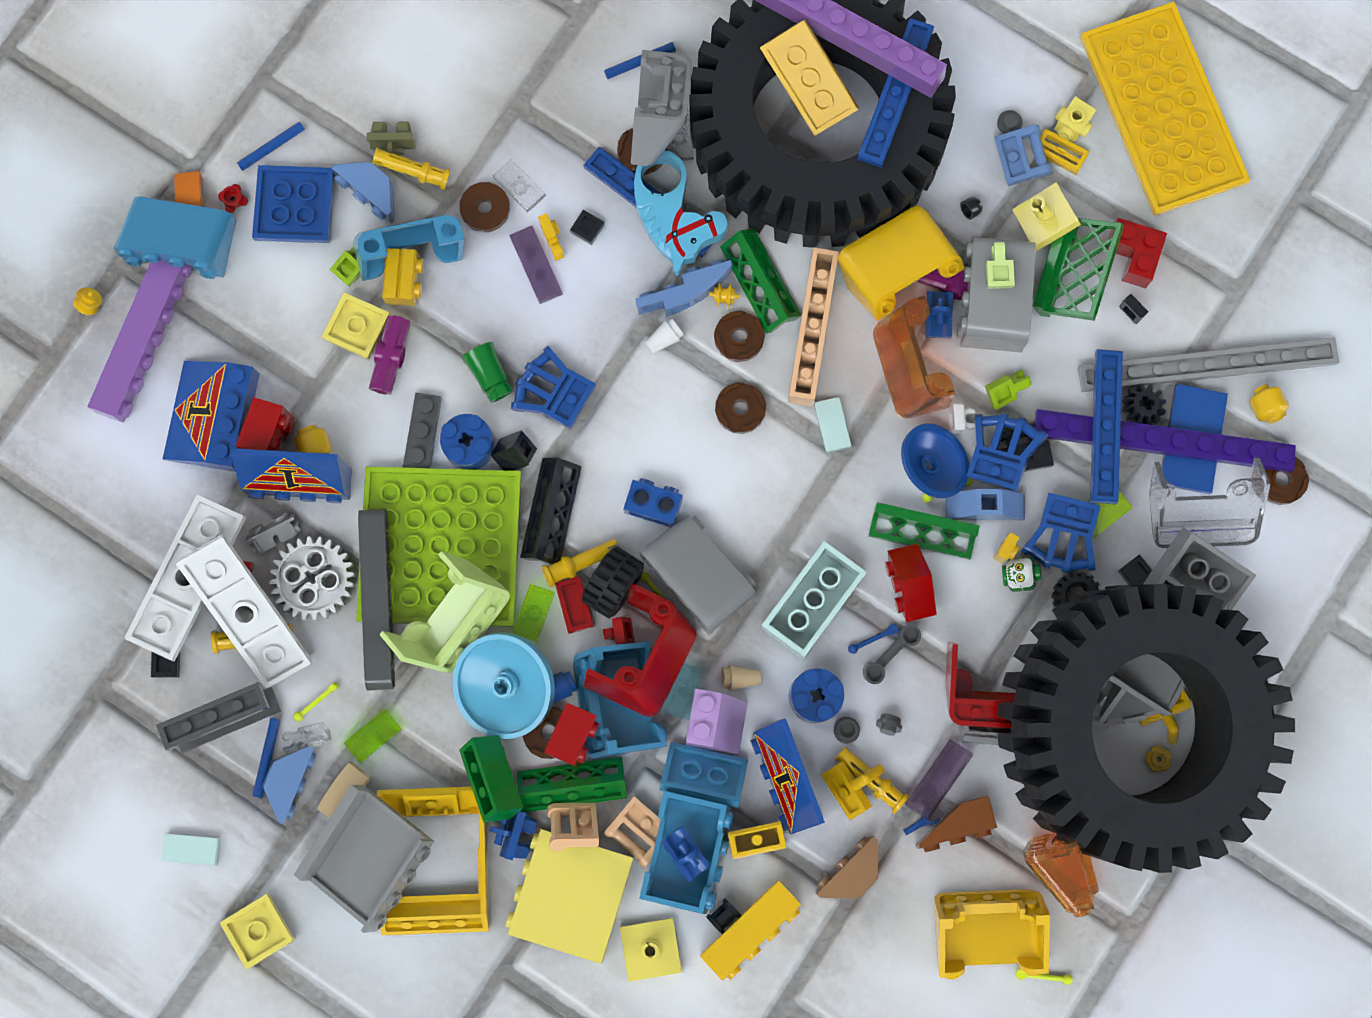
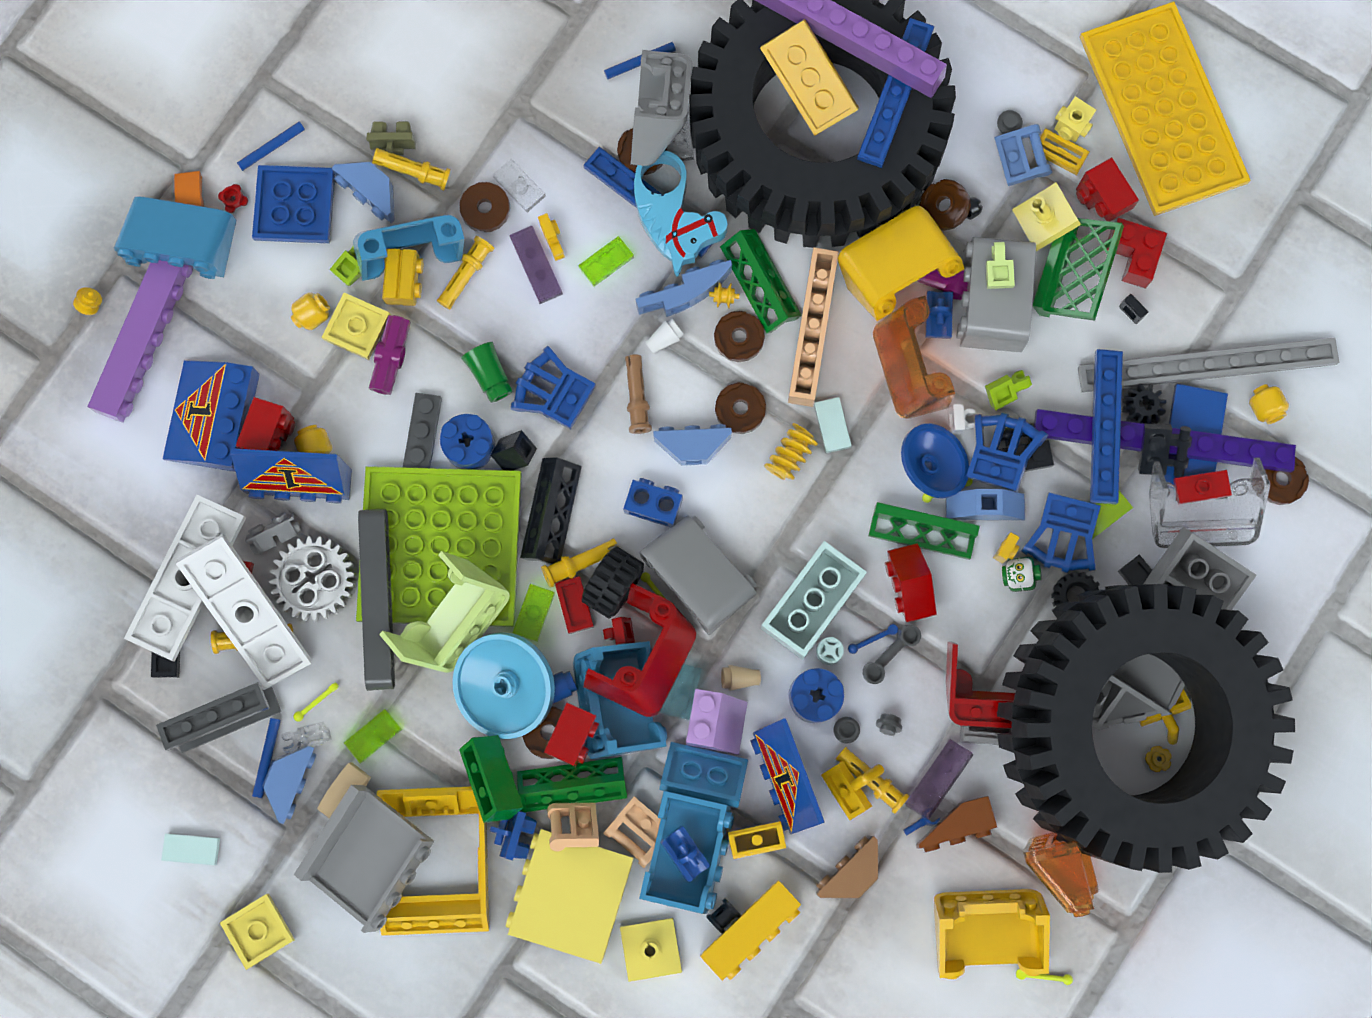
(310, 311): none -> yellow head
(471, 262): none -> yellow pin
(587, 227): black tile -> none
(606, 261): none -> clear neon green plate
(638, 405): none -> medium nougat pin
(693, 444): none -> medium blue slope
(791, 452): none -> yellow piece
(833, 648): none -> light aqua wheel
(958, 207): none -> reddish brown tile
(1106, 191): none -> red brick
(1156, 447): none -> black plate
(1202, 487): none -> red plate

